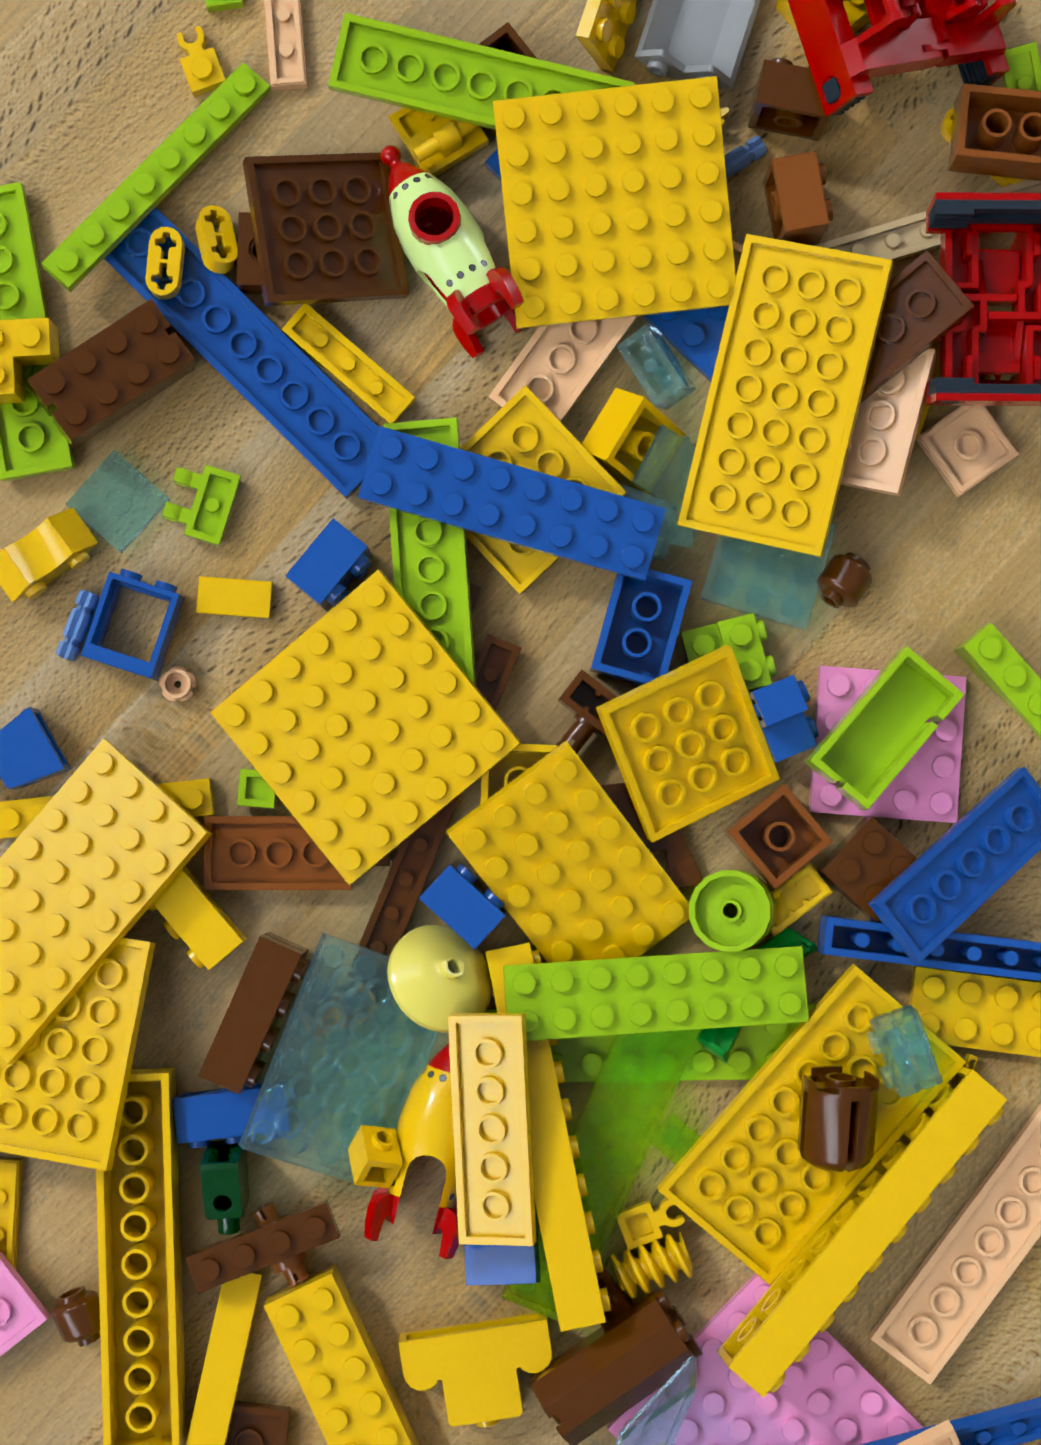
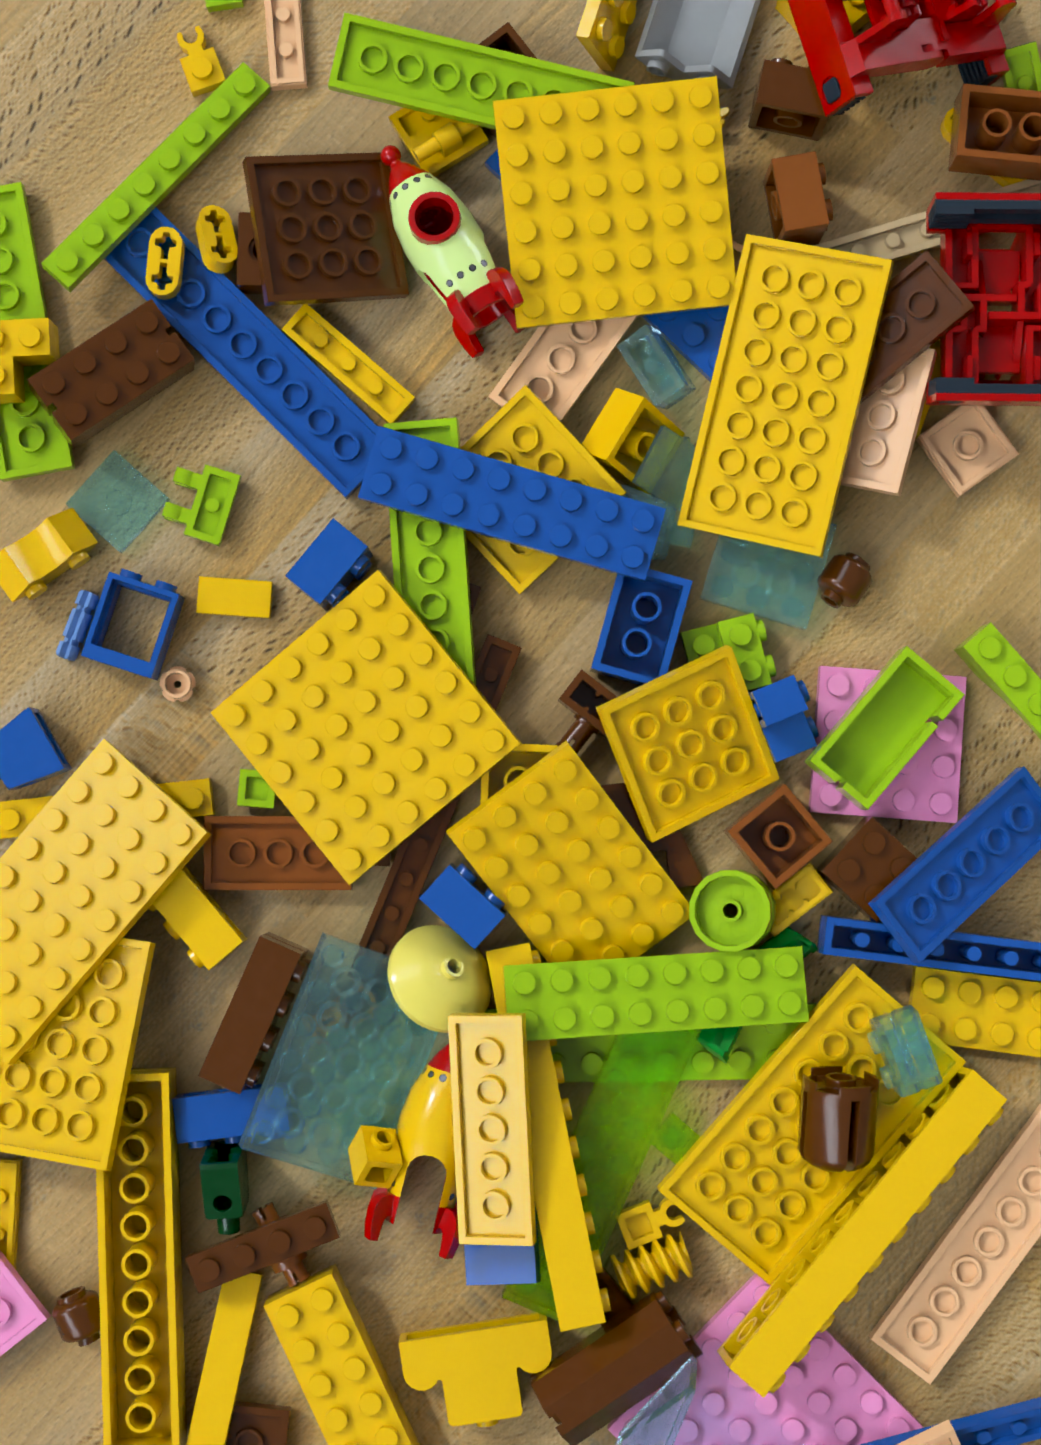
(742, 156): medium blue axle -> none
(971, 1061): yellow piece -> none

